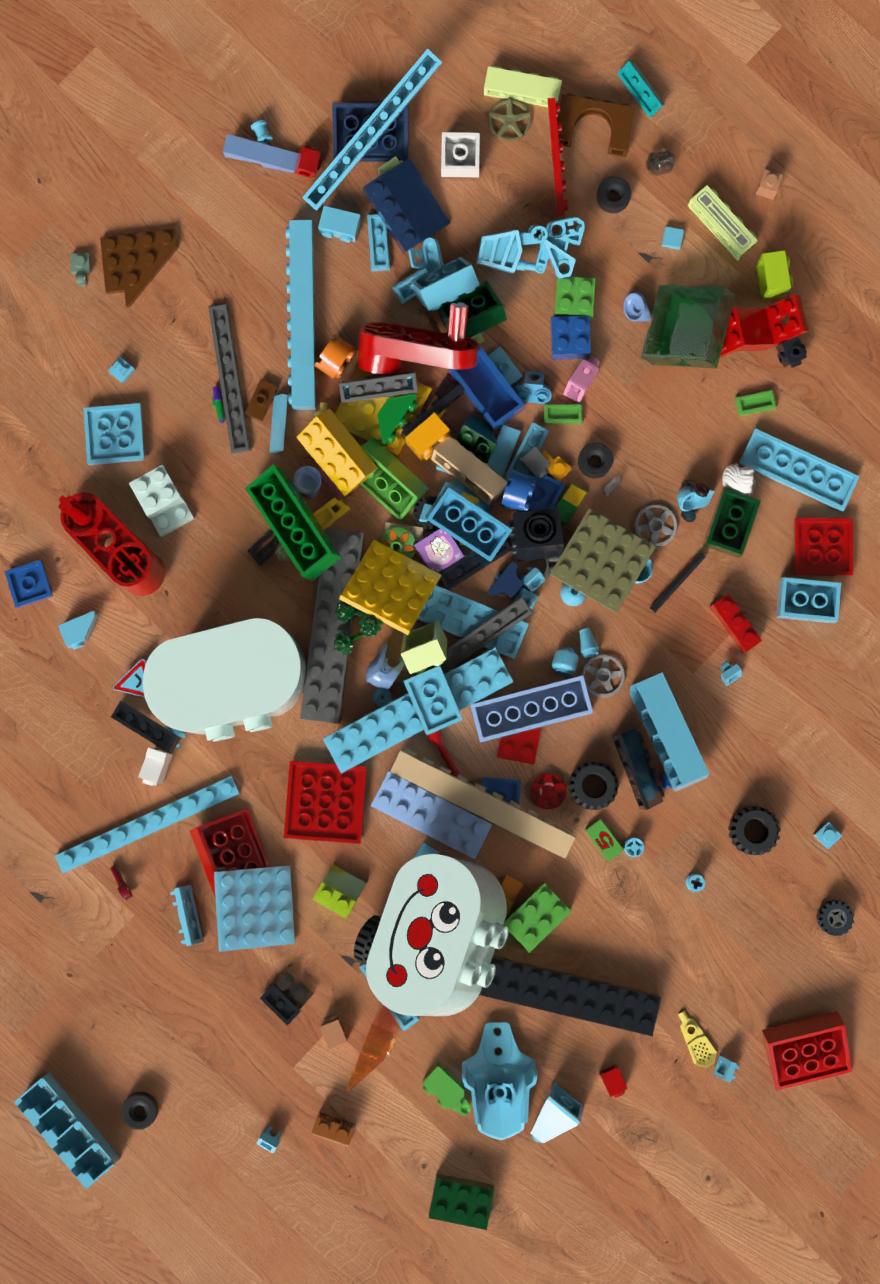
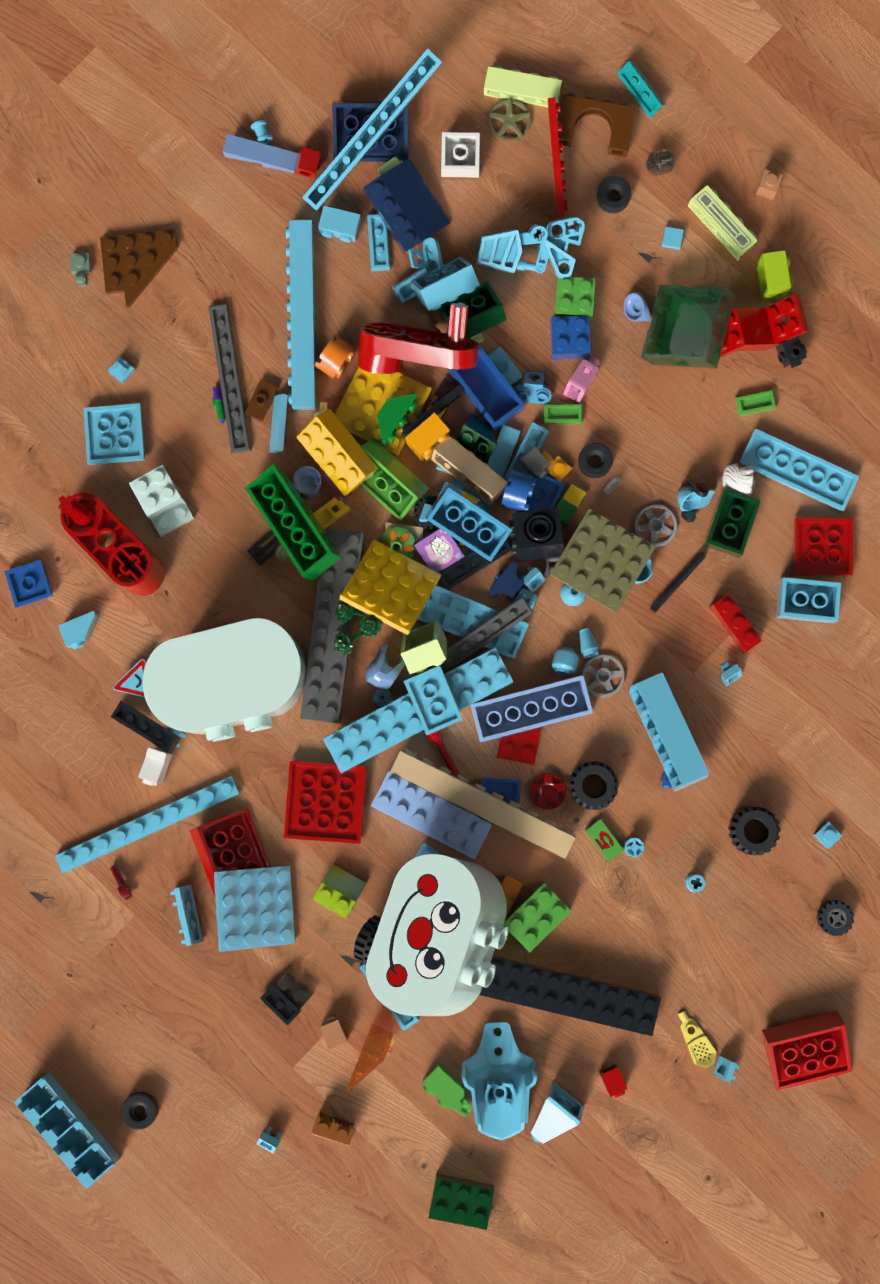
(378, 386): dark grey piece -> none
(638, 770): black slope -> none

